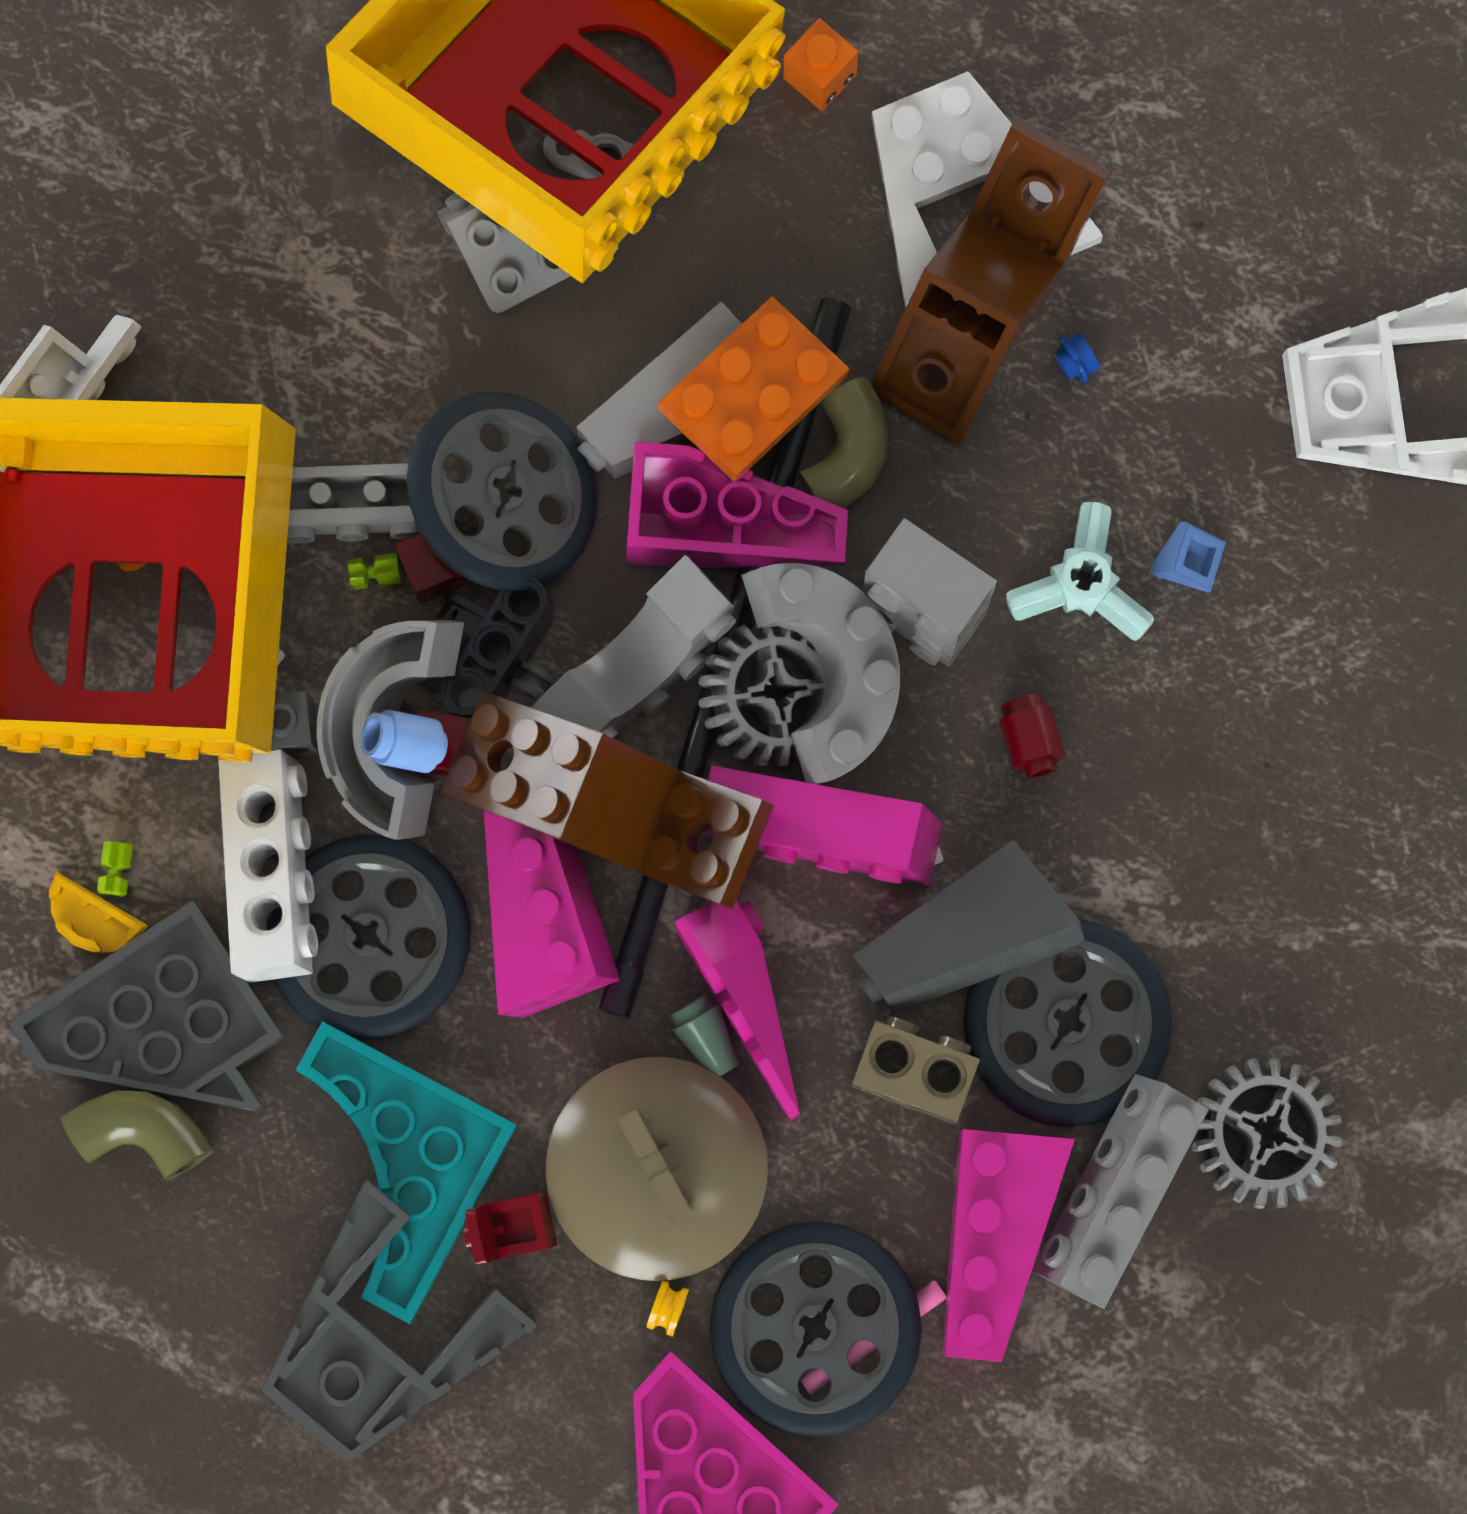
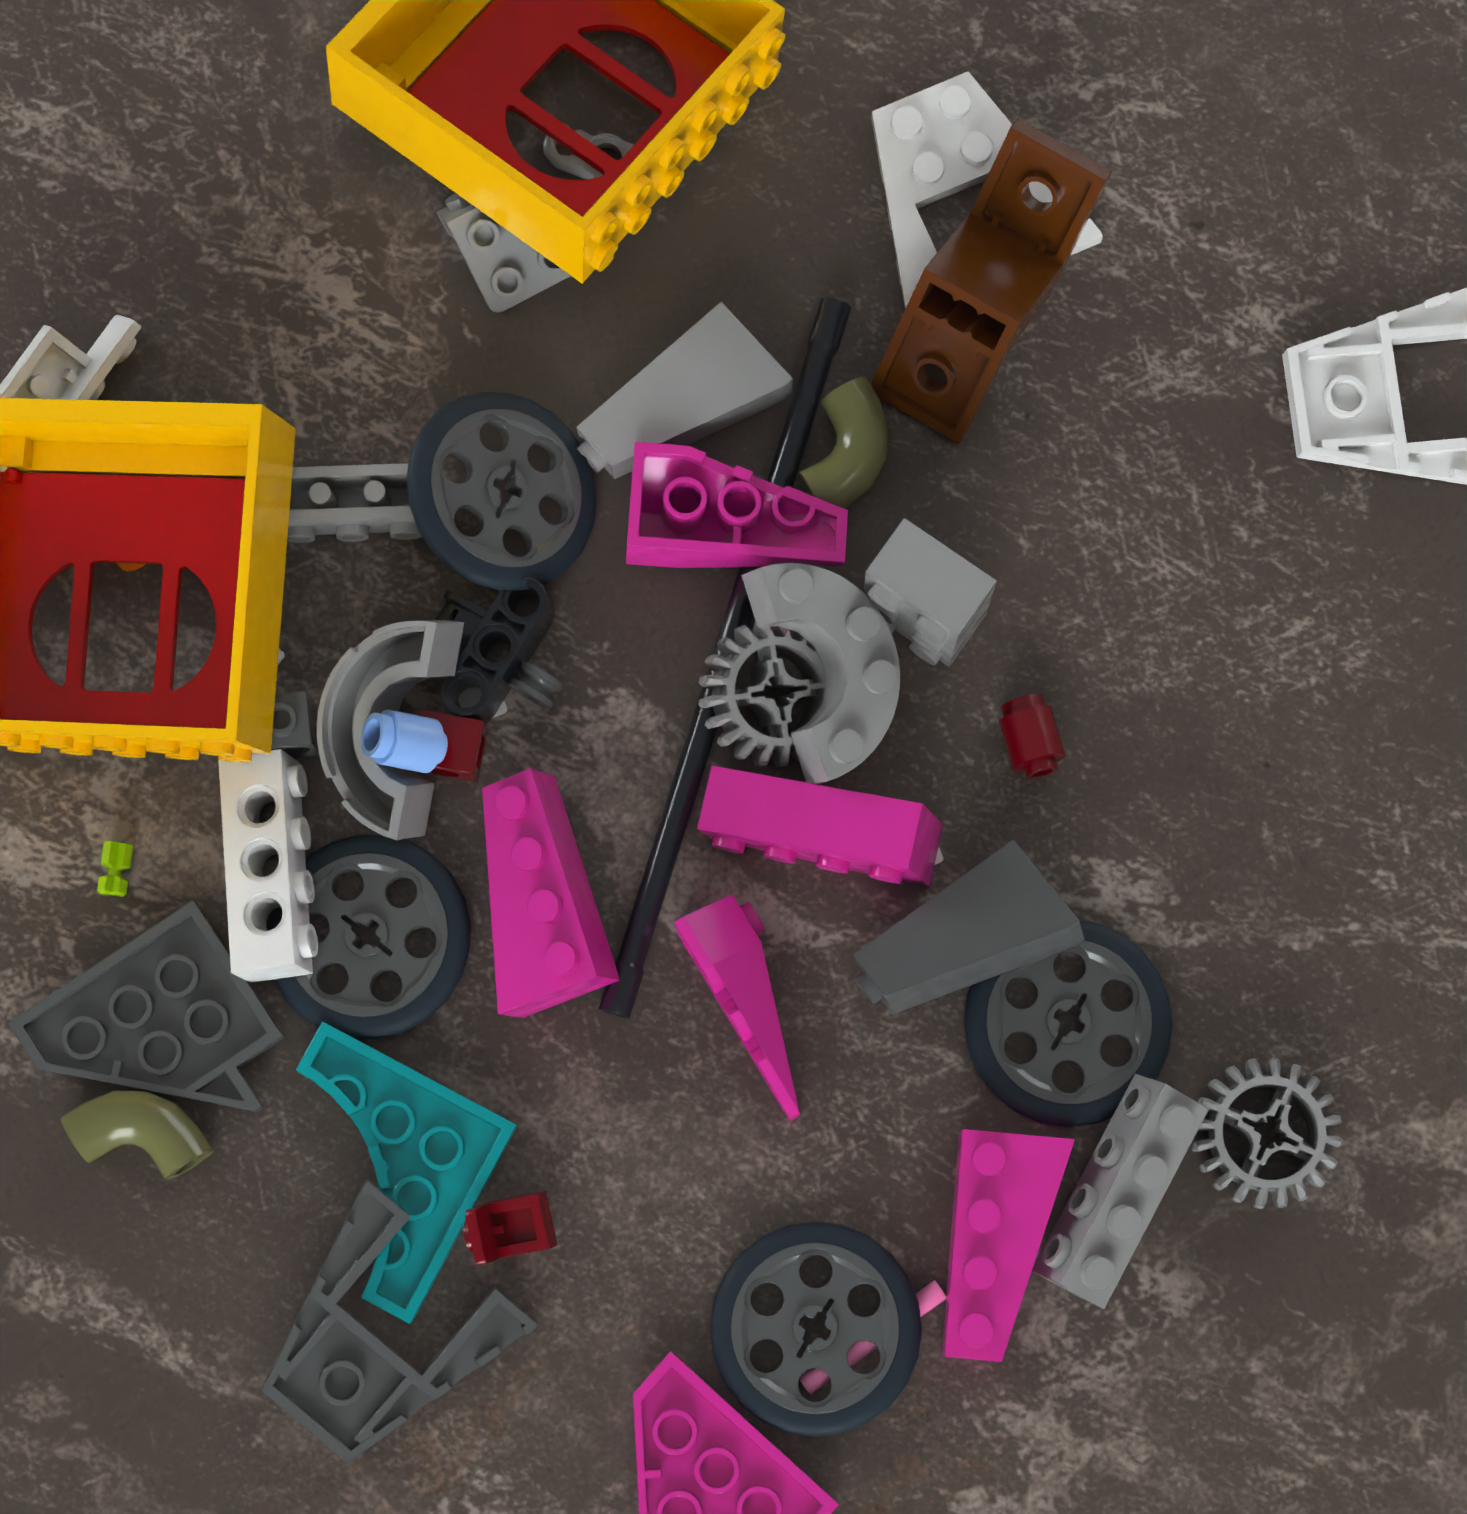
(89, 919): yellow tile -> none
(385, 570): lime piece -> none
(425, 571): dark red brick -> none
(607, 799): reddish brown bracket -> none
(647, 657): light grey brick -> none
(656, 1168): dark tan bracket -> none
(667, 1308): yellow bush -> none
(704, 1033): sand green cone -> none
(753, 389): orange plate -> none
(820, 64): orange brick -> none
(911, 1084): dark tan brick -> none
(1076, 357): blue plate -> none
(1088, 556): light aqua bush -> none
(1190, 558): medium blue slope -> none

